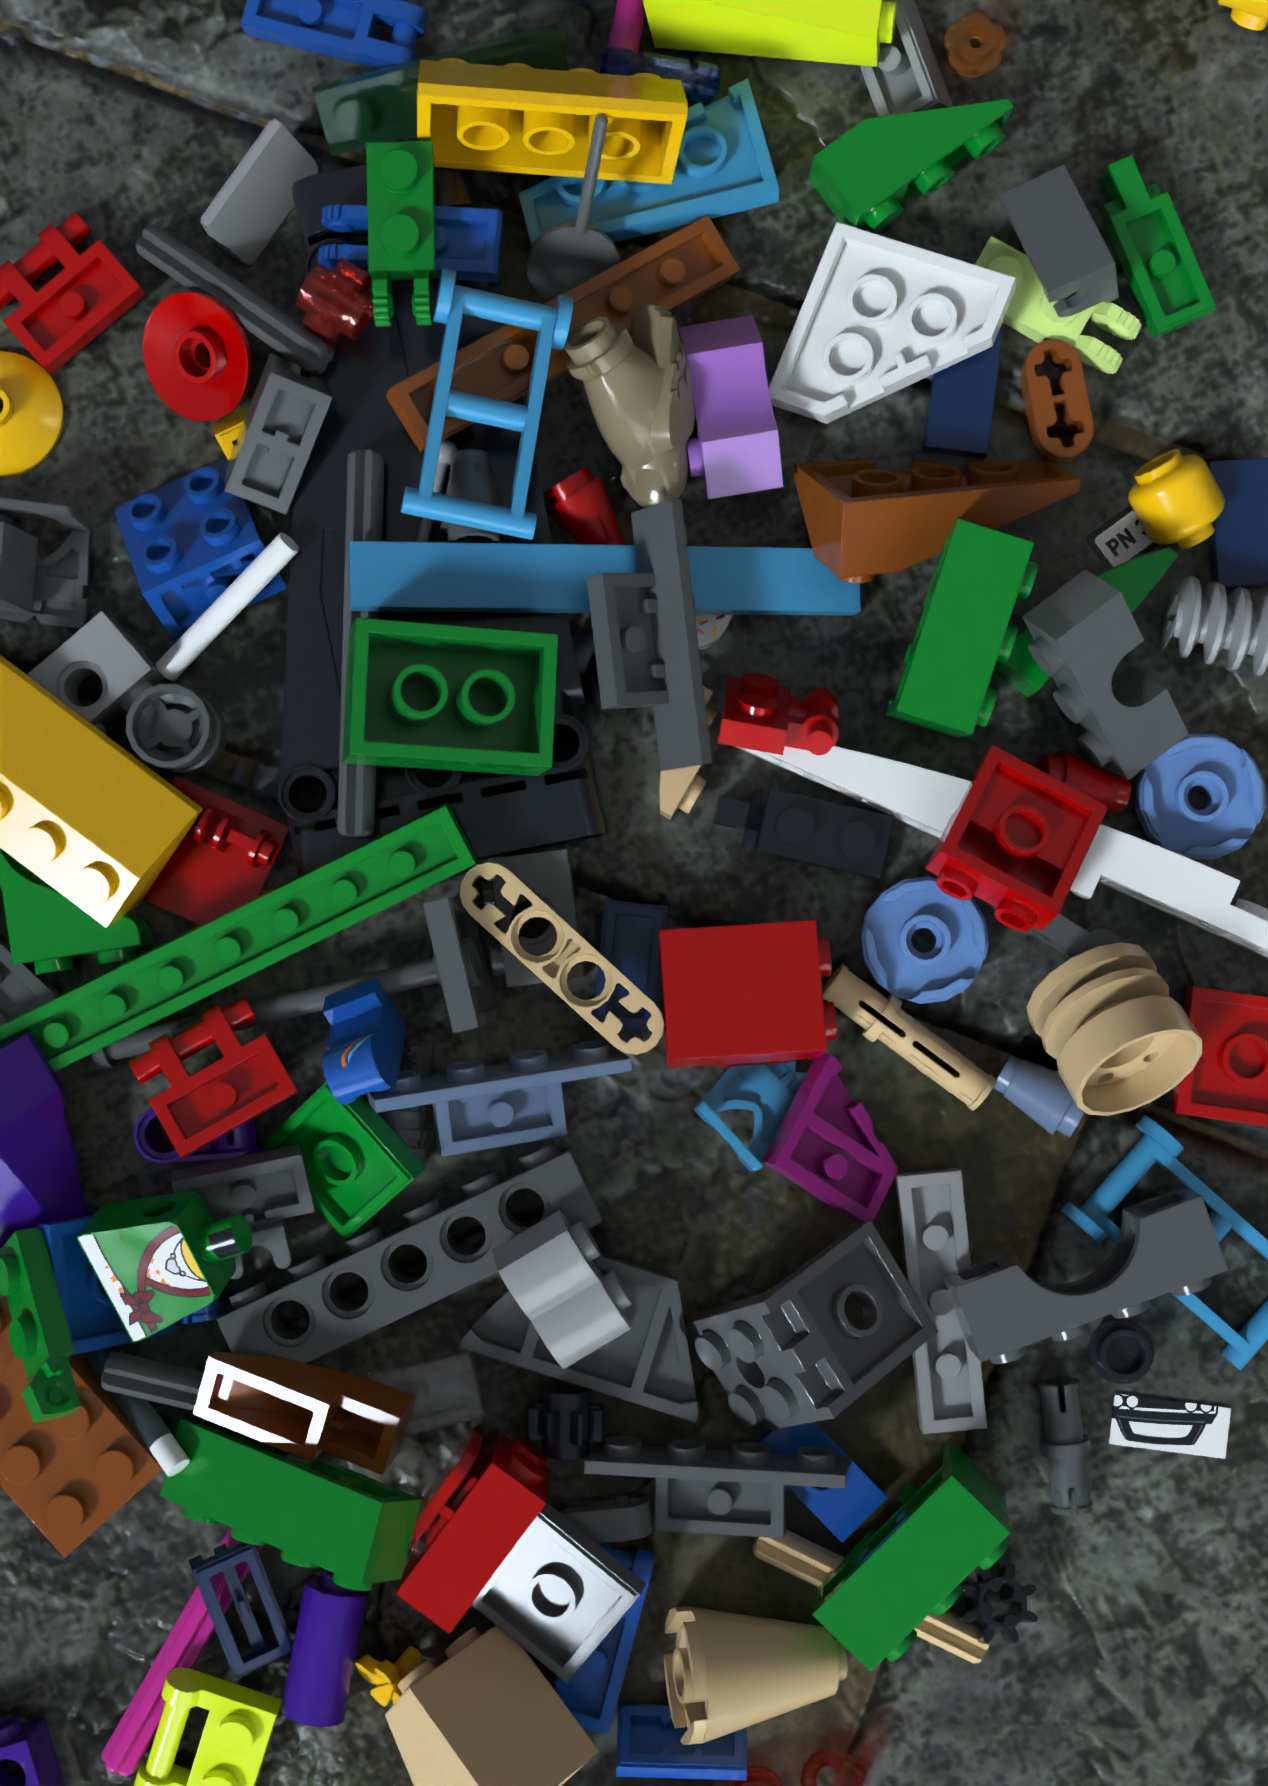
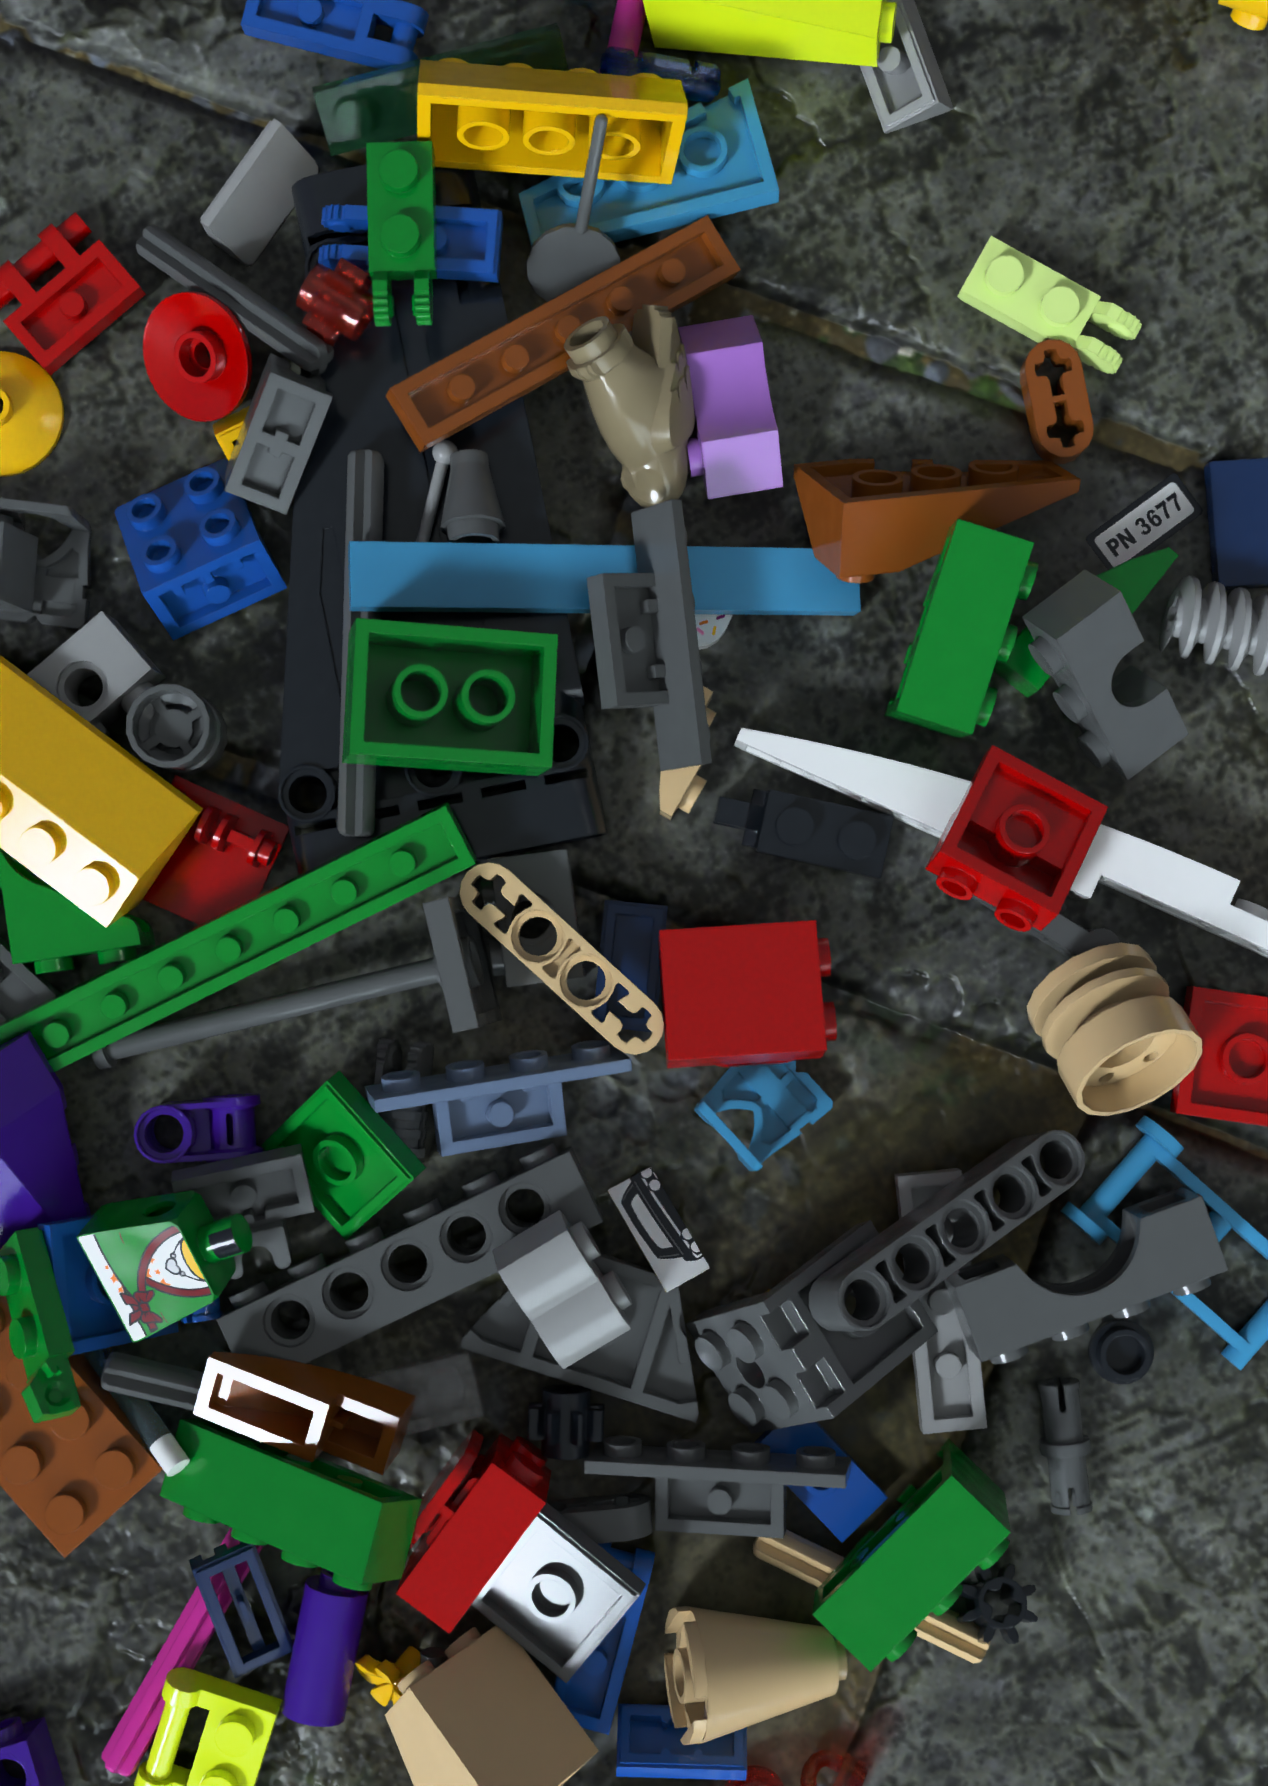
(222, 1094): red plate -> none
(227, 606): white bar -> none
(362, 1041): blue leg -> none
(552, 329): dark azure piece -> none
(585, 510): red cone -> none
(658, 1229): none -> sticker
(766, 718): red plate -> none
(831, 1146): magenta wing -> none
(882, 322): white plate -> none
(895, 156): green slope -> none
(922, 1235): none -> dark grey beam
(956, 950): medium blue plate -> none
(963, 405): dark blue tile -> none
(966, 1083): tan pin -> none
(970, 60): clear orange plate -> none
(1039, 1095): sand blue cone -> none
(1061, 241): dark grey hinge -> none
(1087, 778): red cone -> none
(1153, 251): green hinge -> none
(1169, 1425): sticker -> none
(1176, 499): yellow head -> none
(1231, 789): medium blue plate -> none

